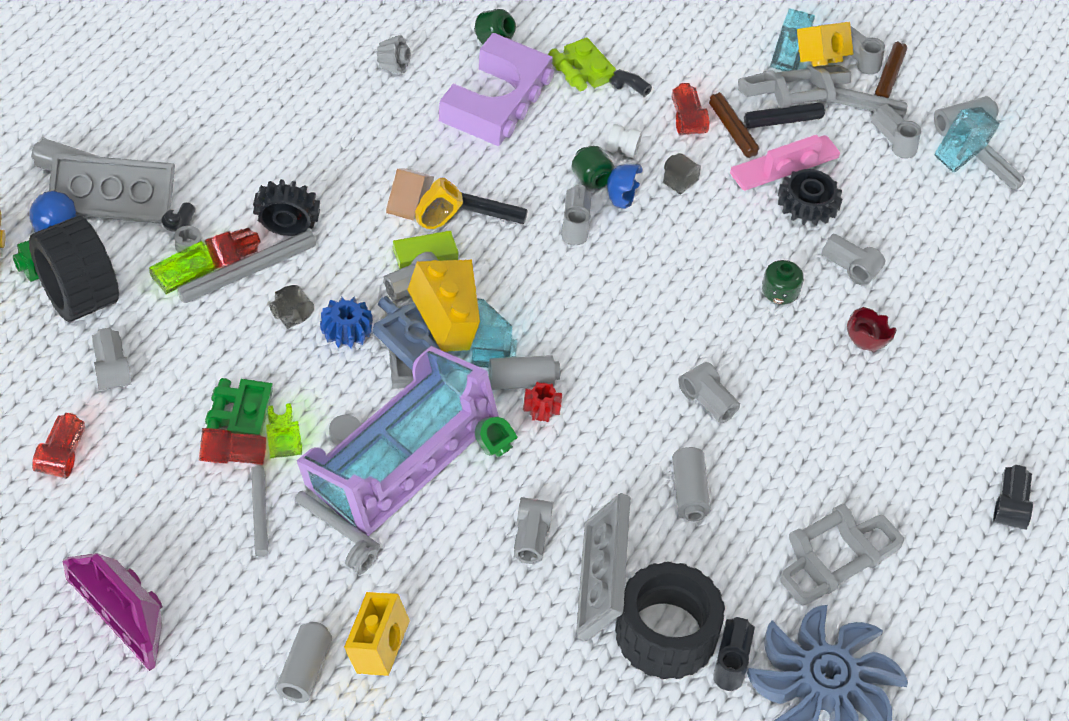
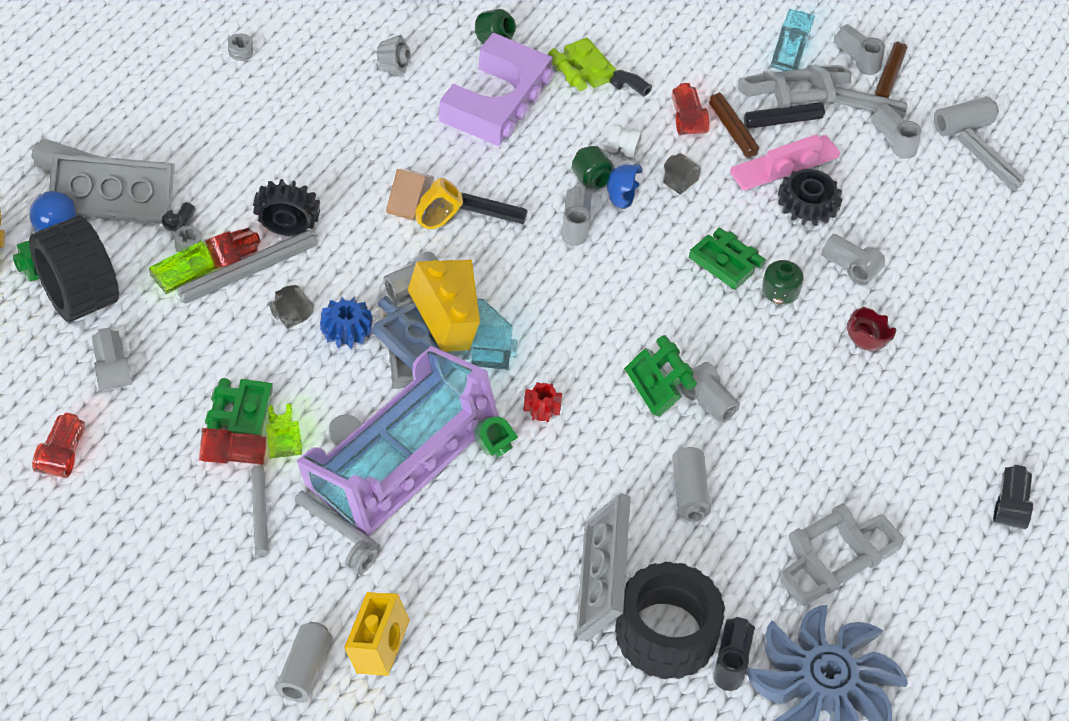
(119, 601): magenta wedge -> none
(243, 40): none -> light grey bush
(440, 244): lime tile -> none
(522, 371): light grey brick -> none
(532, 524): light grey piece -> none
(652, 380): none -> green plate
(722, 262): none -> green plate
(825, 43): yellow brick -> none
(966, 137): clear light blue slope -> none

